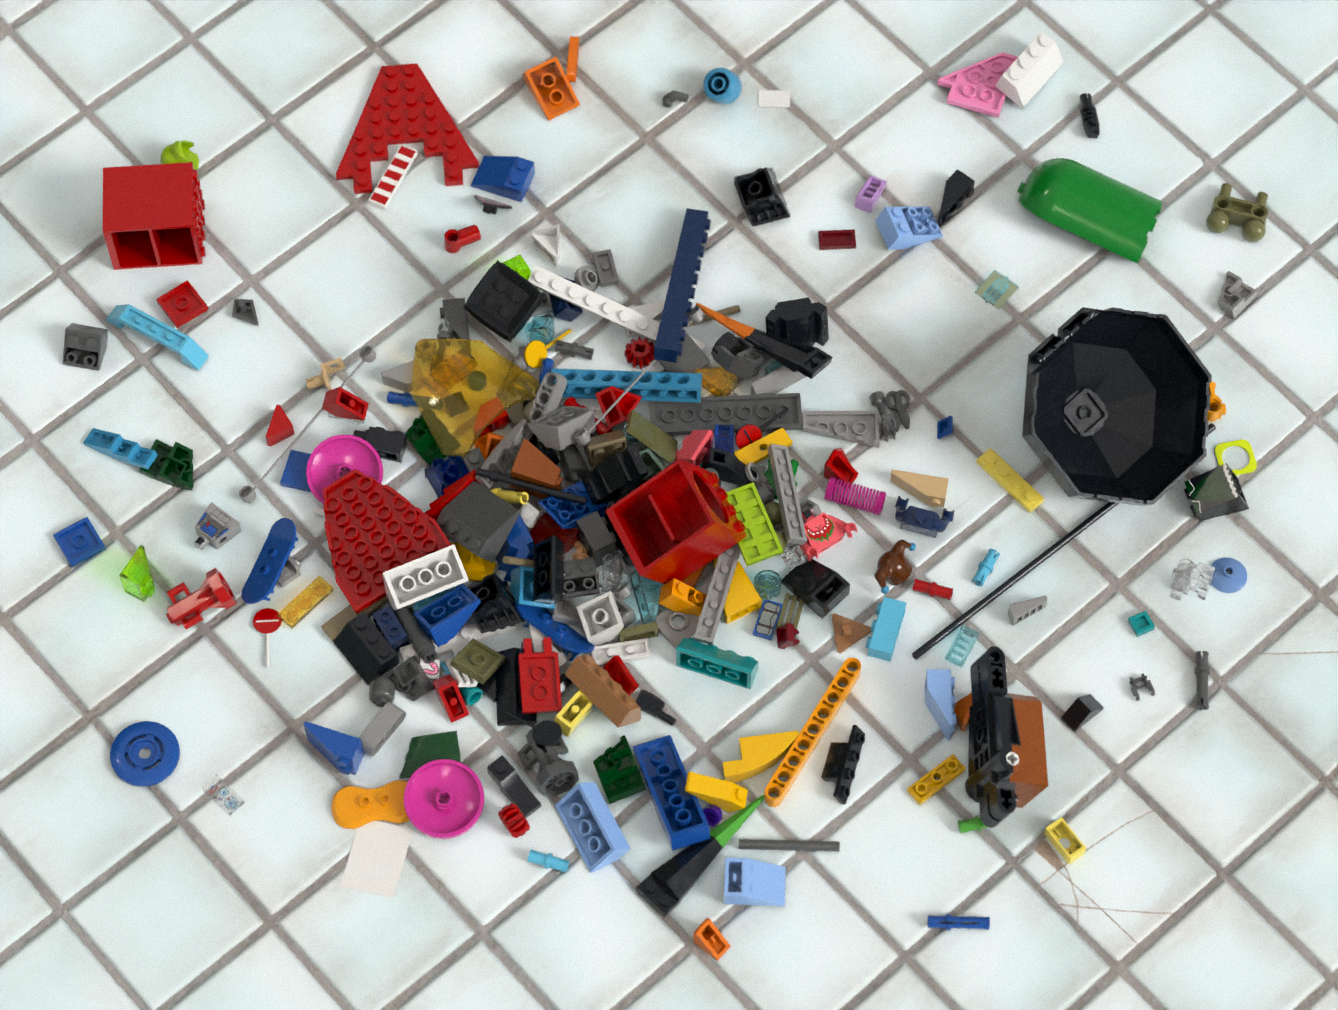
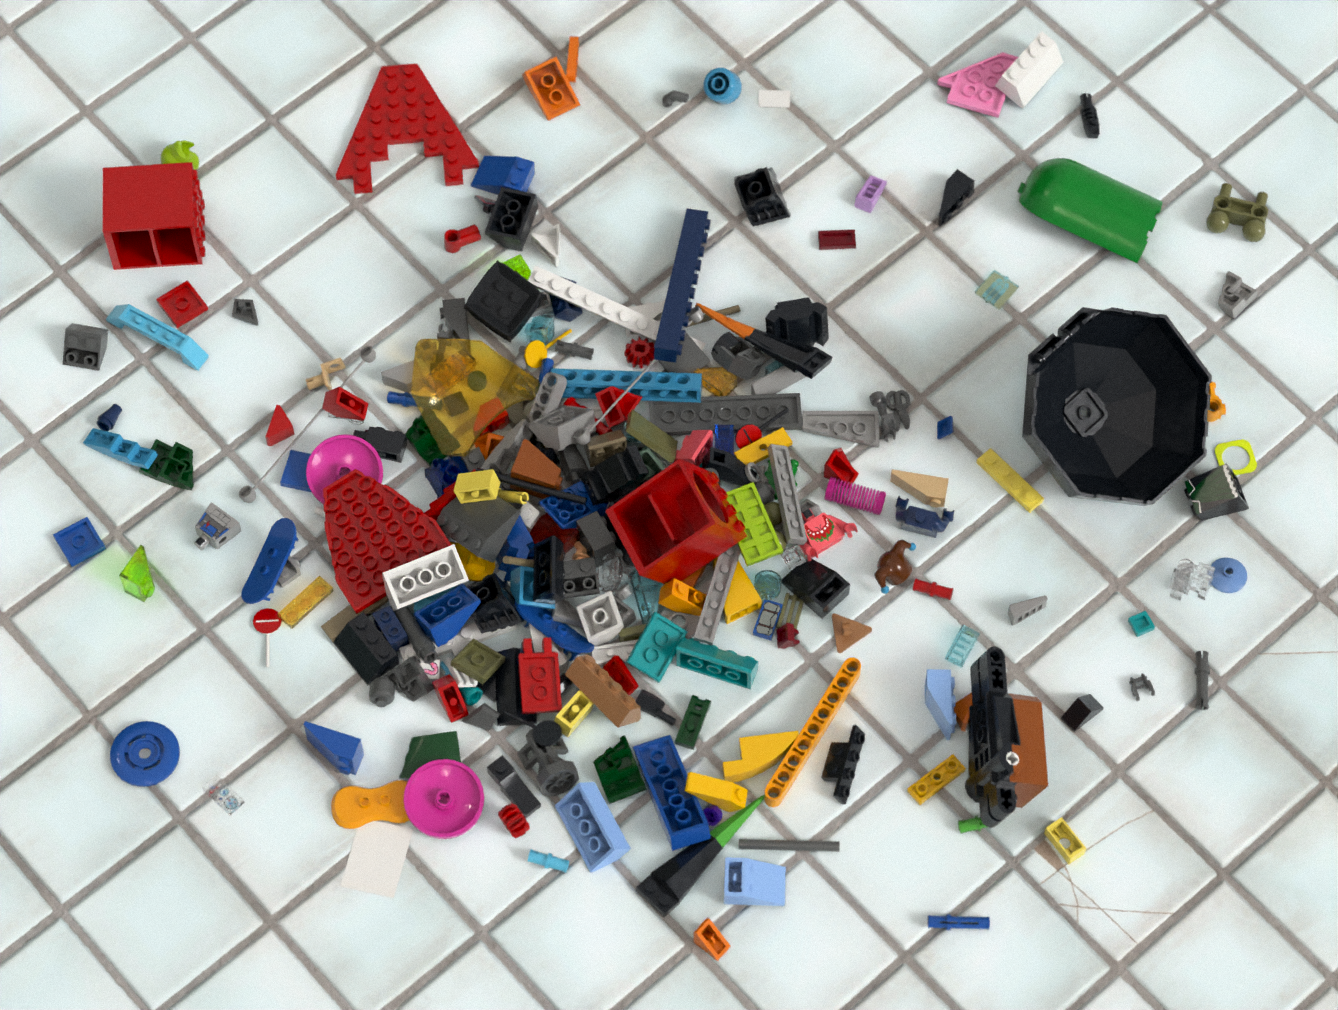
(108, 419): none -> dark blue cone
(212, 594): red piece -> none
(381, 728): light grey beam -> none
(393, 176): tile -> none
(477, 486): none -> light yellow brick
(482, 717): none -> dark grey piece
(512, 218): none -> black slope
(587, 278): light grey plate -> none
(605, 268): flat silver plate -> none
(656, 647): none -> teal tile
(692, 722): none -> dark green plate
(886, 628): medium azure brick -> none
(907, 226): light blue slope -> none
(985, 567): medium azure pin -> none
(1019, 575): black piece -> none

